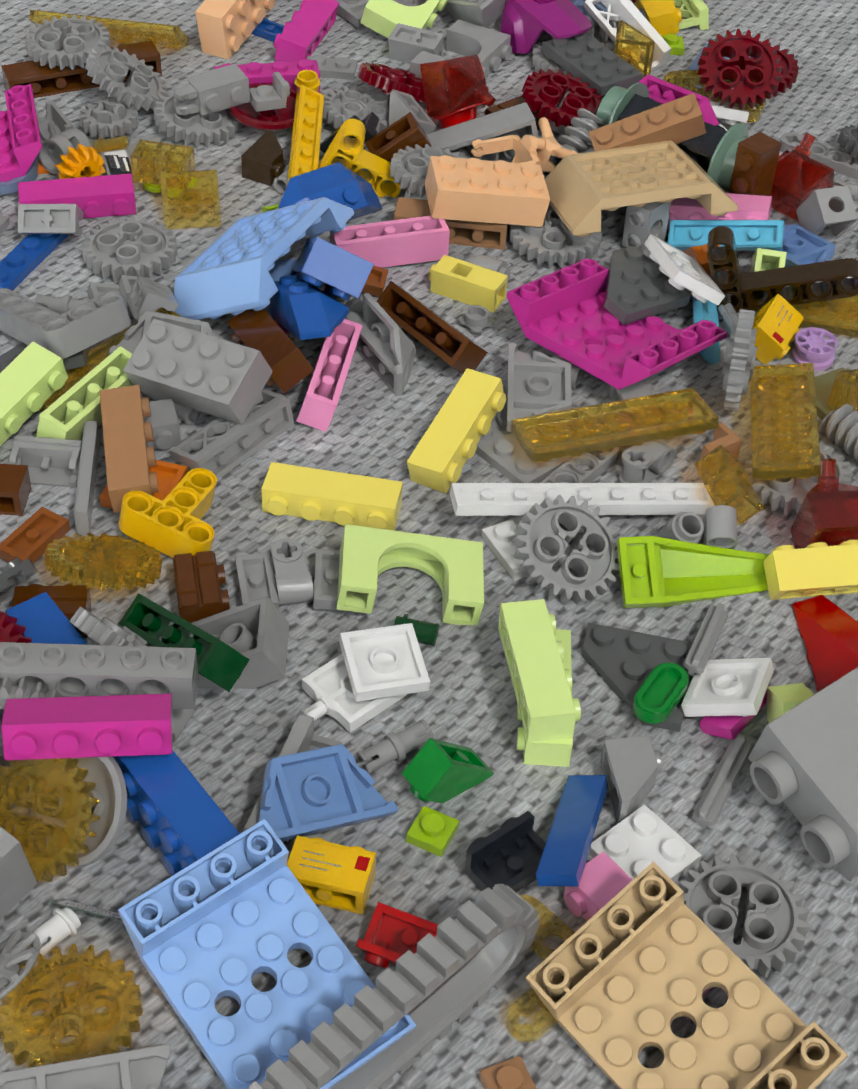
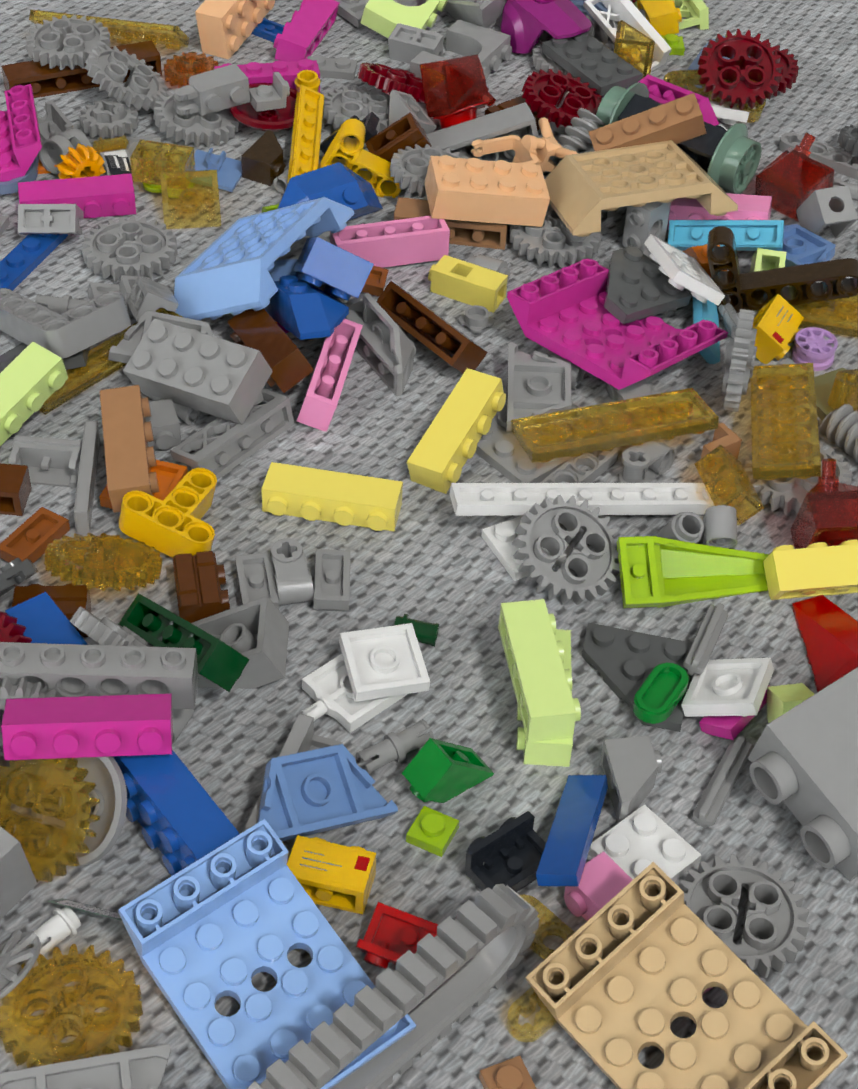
(82, 402): yellowish green brick -> none
(181, 68): none -> clear orange gear
(228, 169): none -> medium blue piece
(449, 561): yellowish green arch -> none
(755, 165): reddish brown brick -> none

